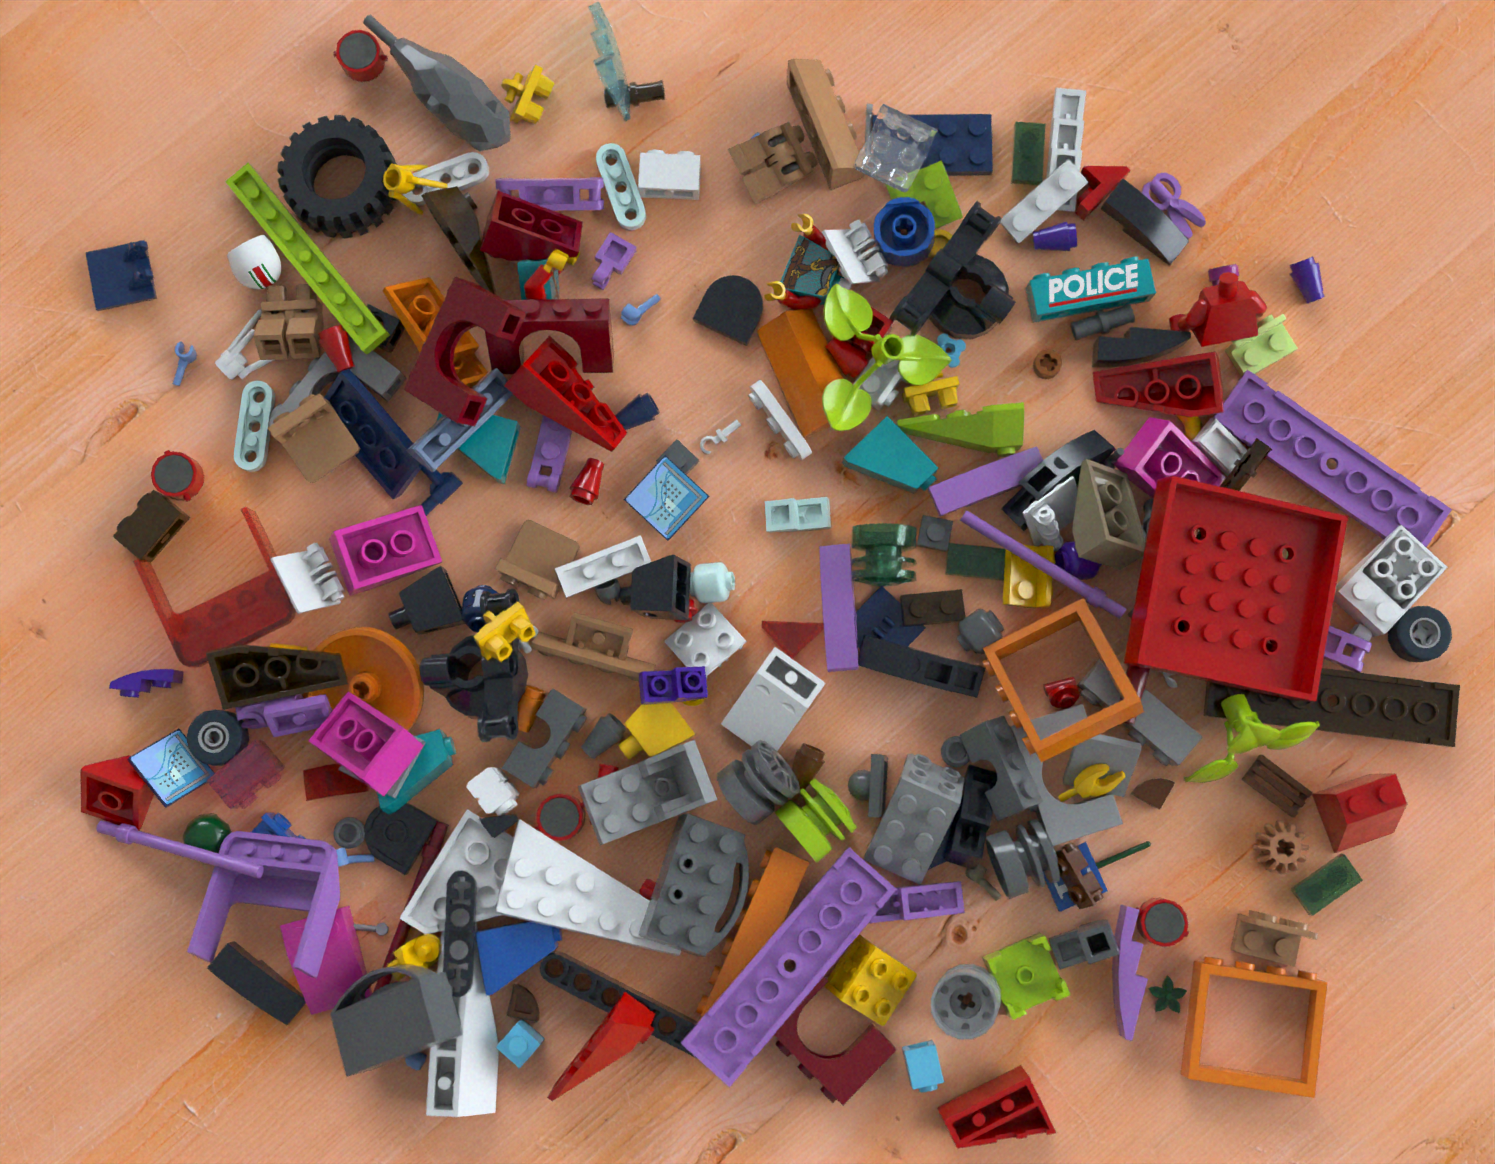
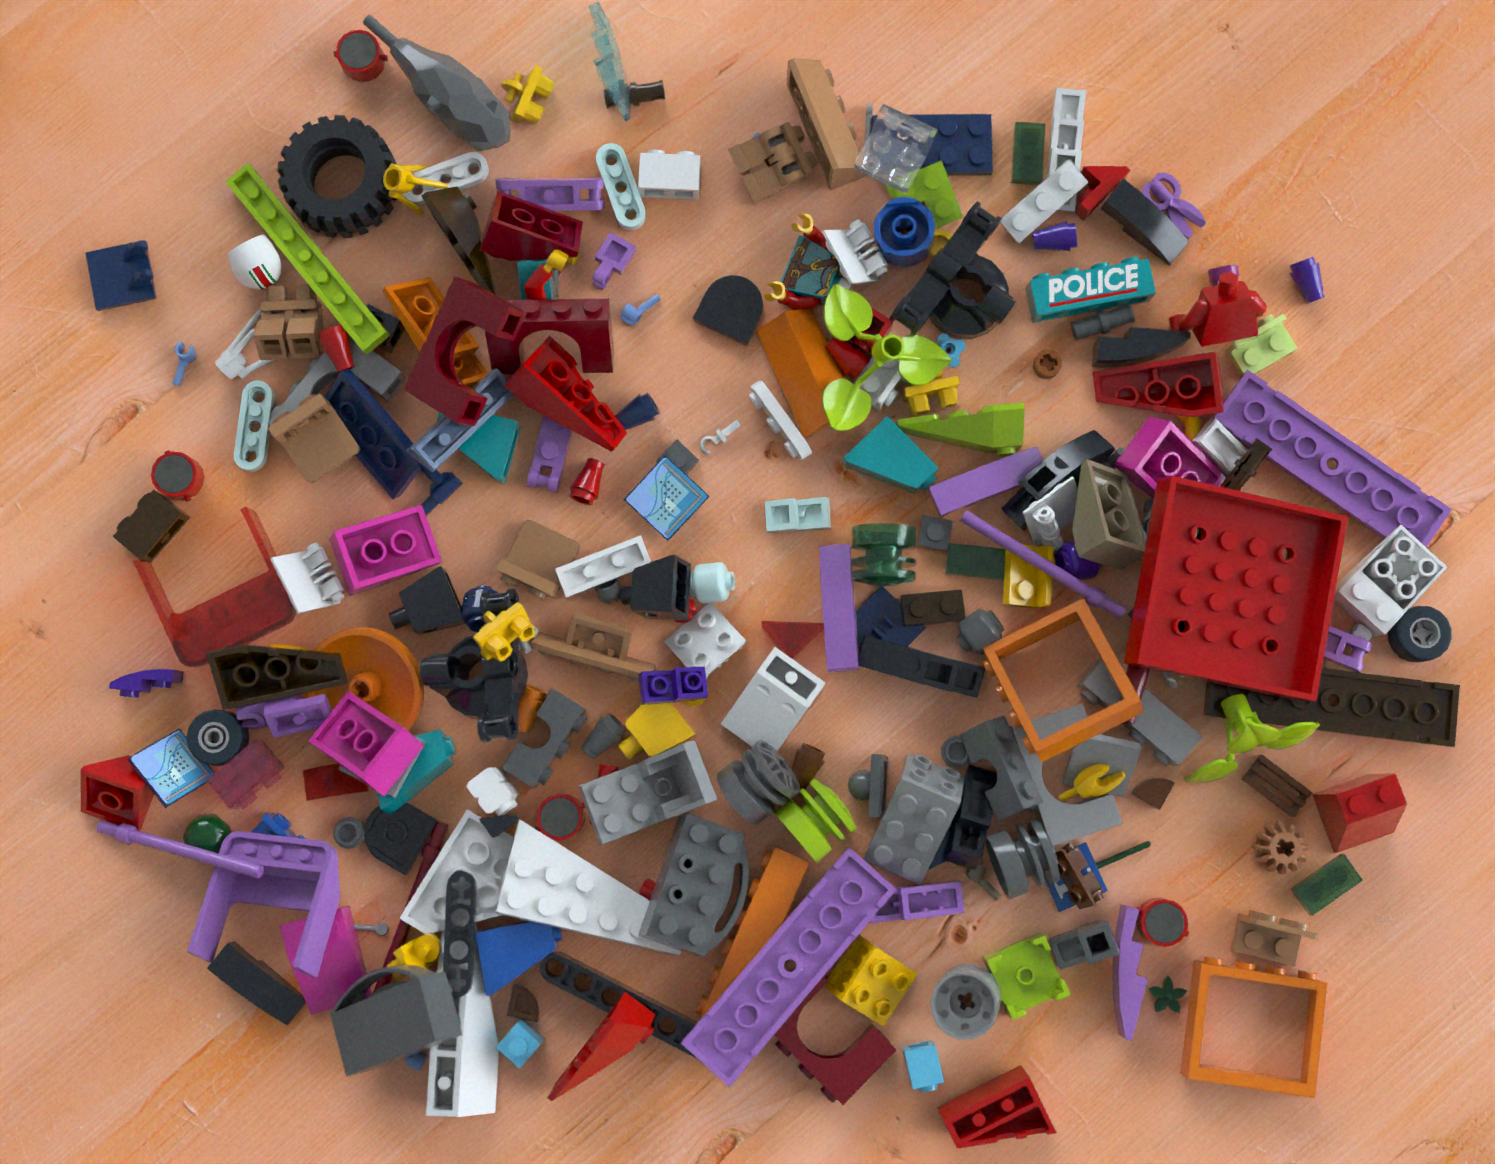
(343, 859): medium blue hand -> none
(1062, 692): red plate -> none

